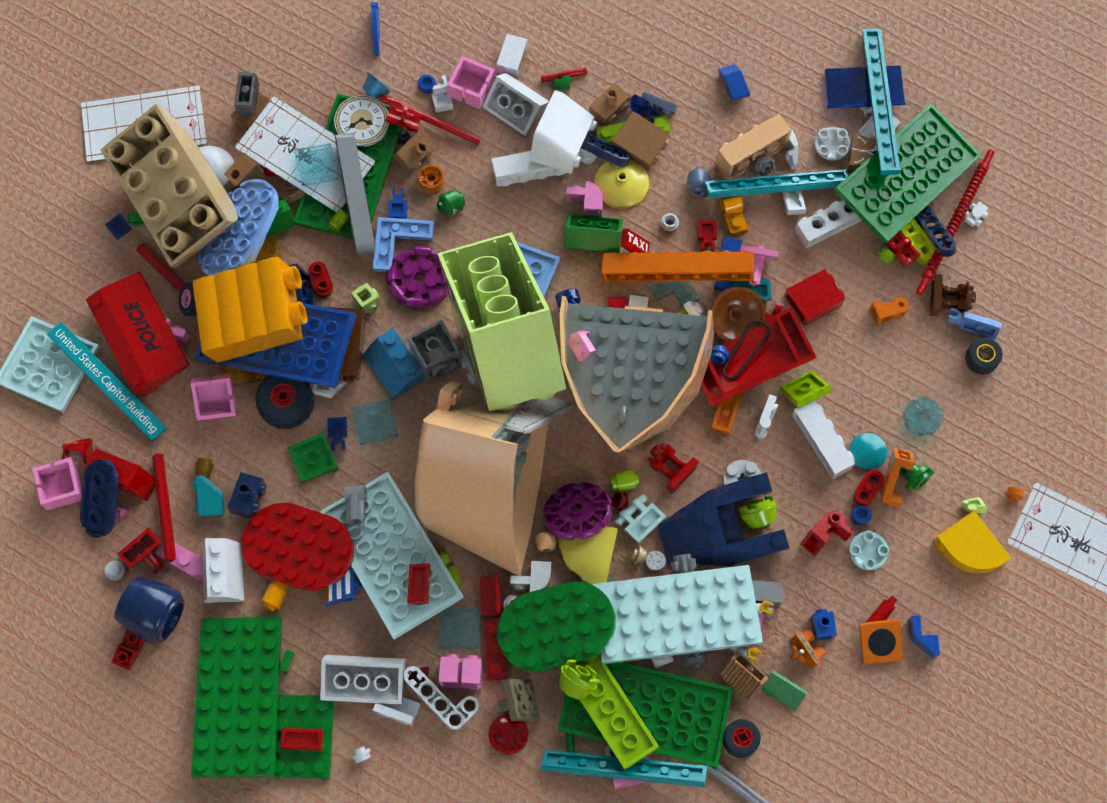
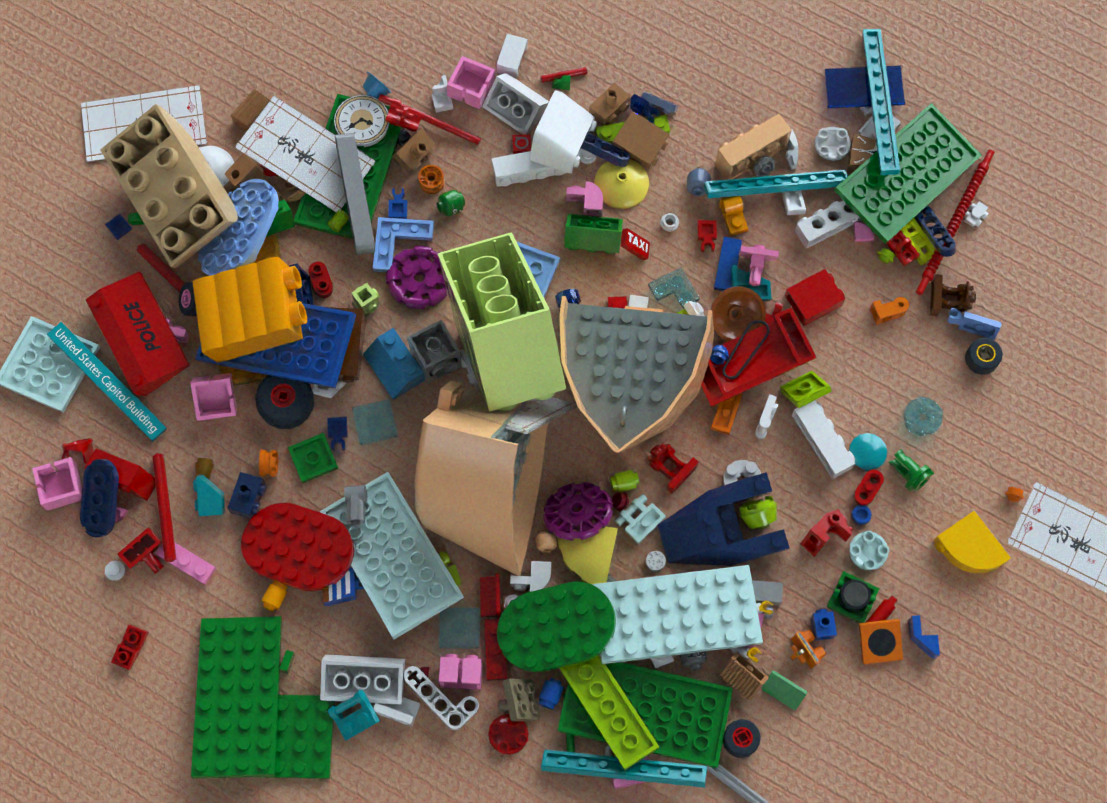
(149, 609): dark blue piece -> none
(222, 570): white slope -> none
(246, 94): flat silver brick -> none
(268, 463): none -> orange wheel
(302, 739): red tile -> none
(316, 164): clear light blue plate -> none
(357, 721): none -> teal plate
(361, 754): white plate -> none
(375, 27): blue piece -> none
(419, 583): red tile -> none
(426, 83): blue tile -> none
(521, 143): none -> red tile
(550, 693): none -> blue brick
(577, 680): lime cone -> none
(581, 345): bright pink plate -> none
(638, 555): tan plate -> none
(678, 266): orange brick -> none
(683, 563): light grey gear -> none
(734, 81): blue slope -> none
(853, 597): none -> piece
(862, 232): none -> bright pink tile
(898, 459): orange panel -> none
(974, 504): yellowish green tile -> none

